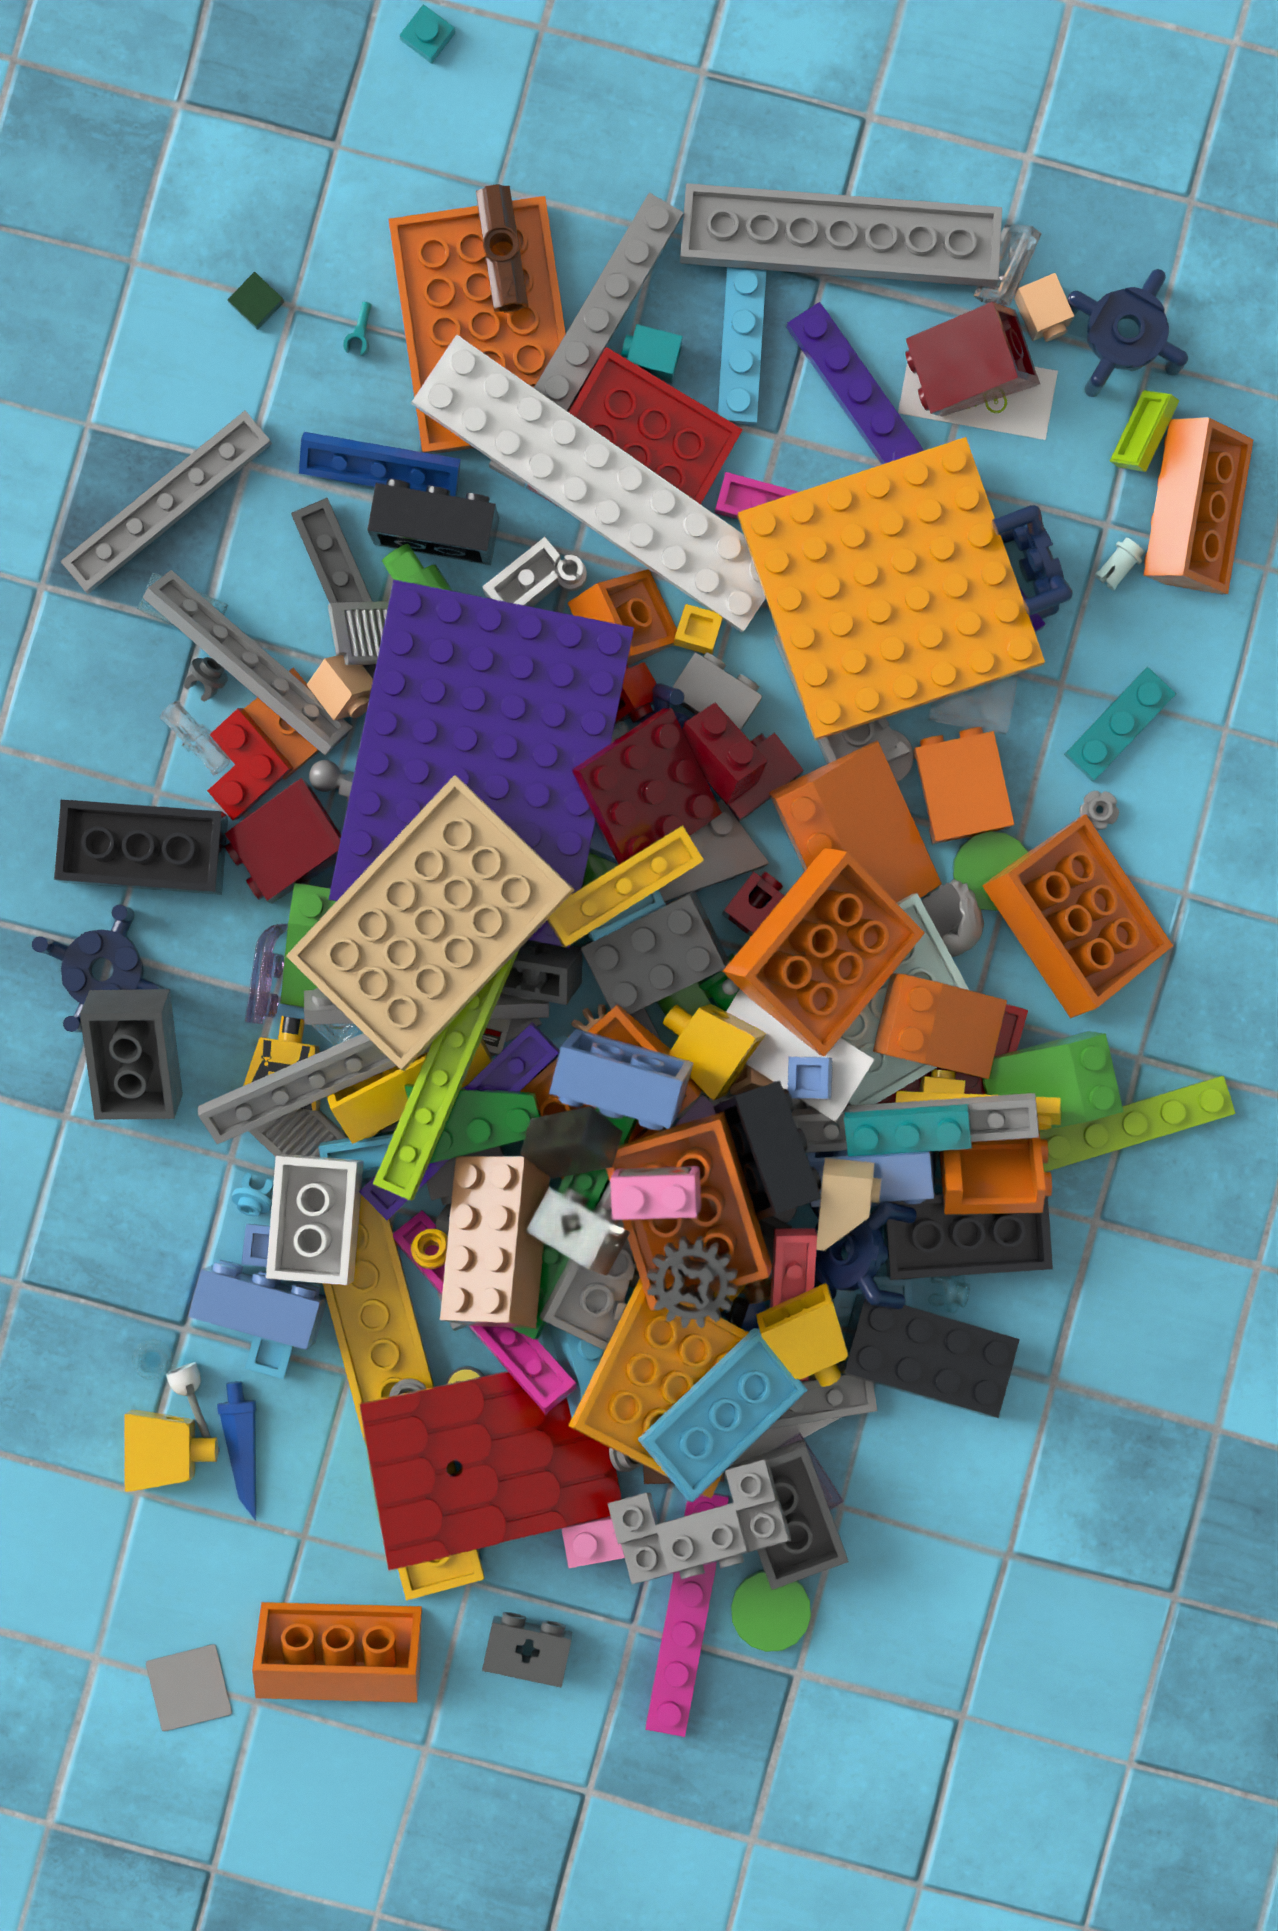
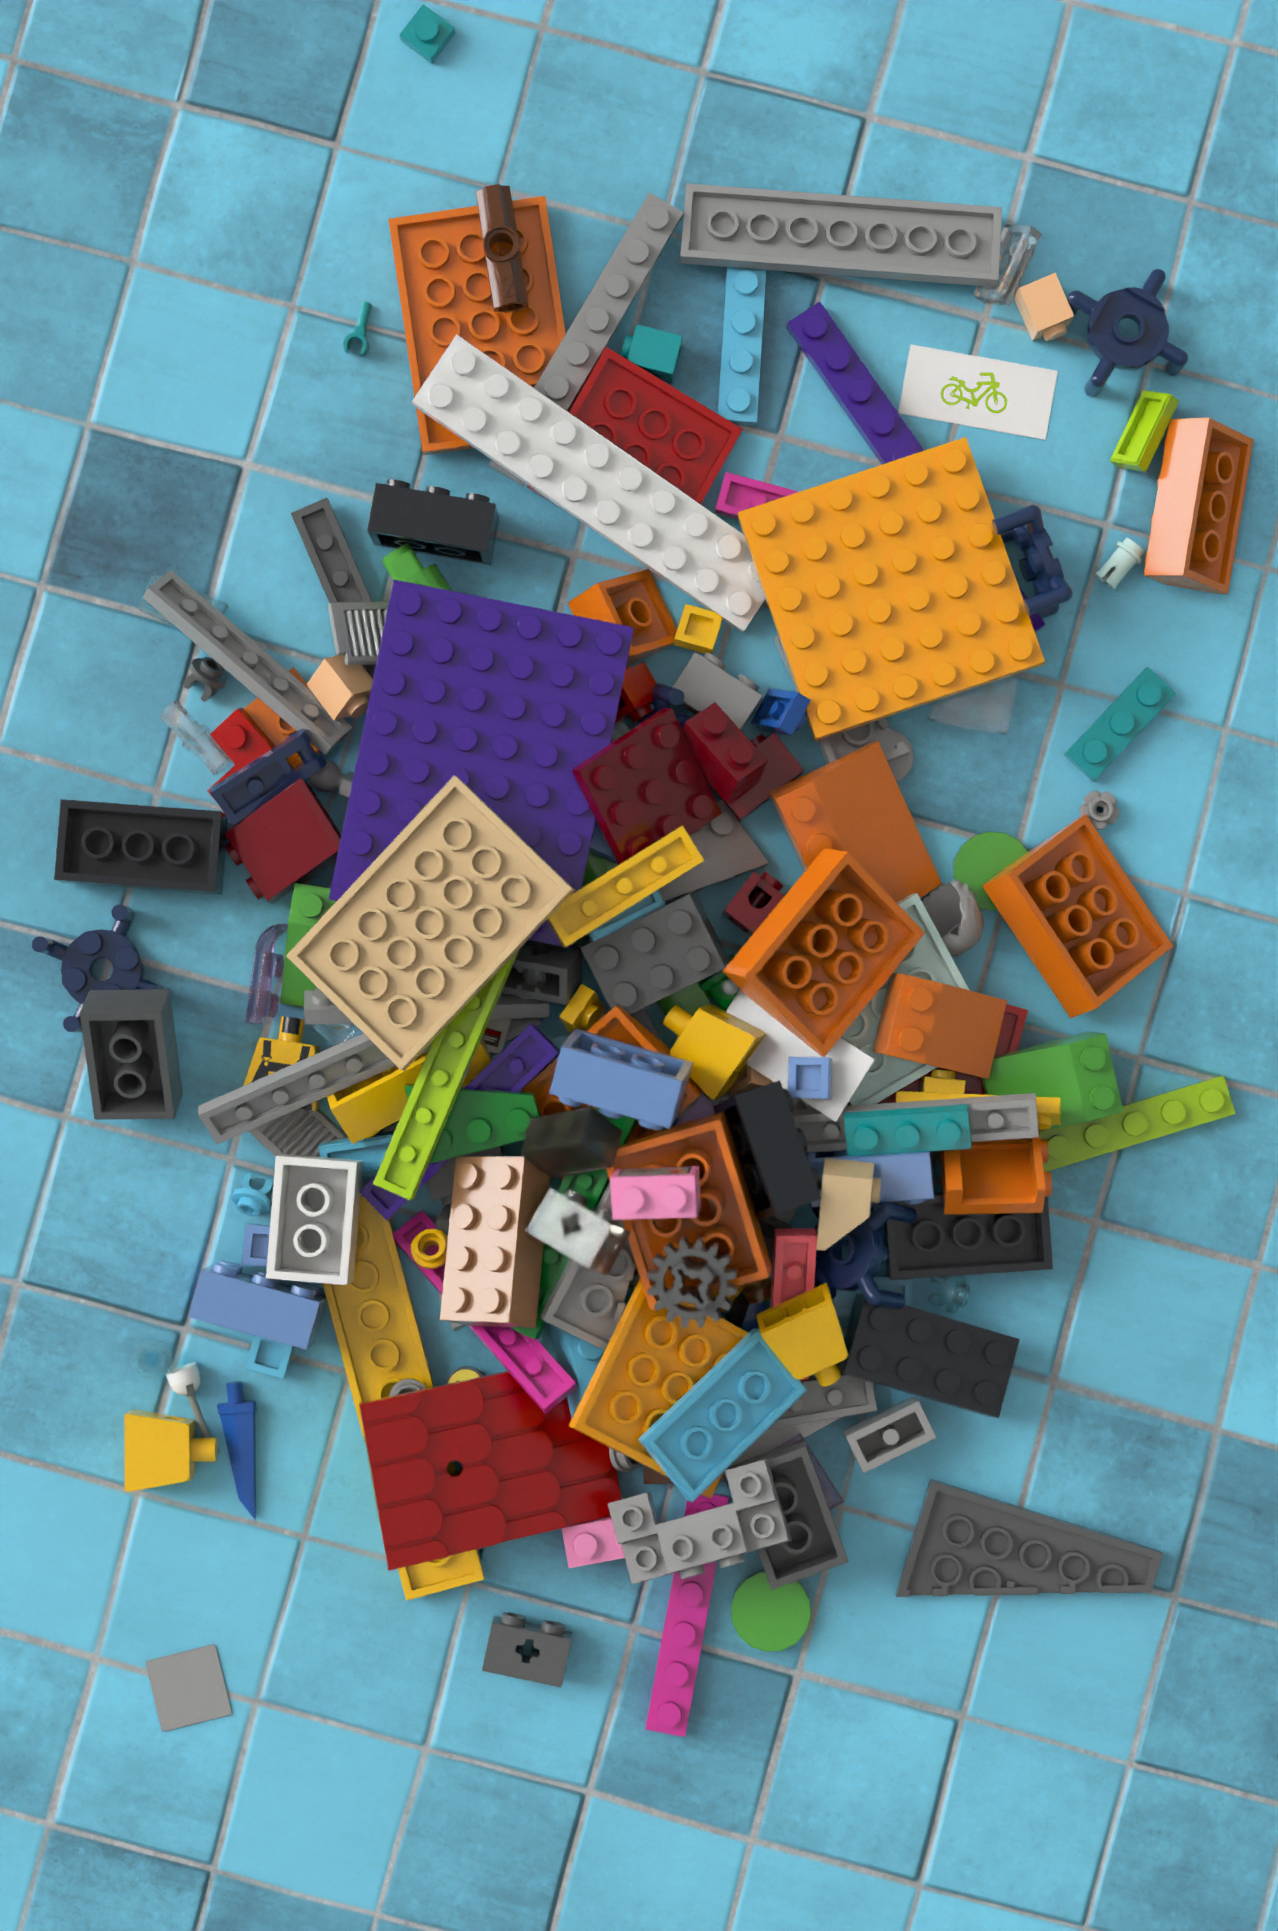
(166, 502): light grey plate -> none
(255, 300): dark green tile -> none
(266, 777): none -> dark blue plate
(338, 1652): orange slope -> none
(374, 463): blue plate -> none
(536, 575): white hinge -> none
(582, 1010): none -> yellow plate
(781, 712): none -> blue plate
(889, 1434): none -> light grey brick
(963, 785): orange panel -> none
(971, 360): dark red slope -> none
(1002, 1549): none -> dark grey wing

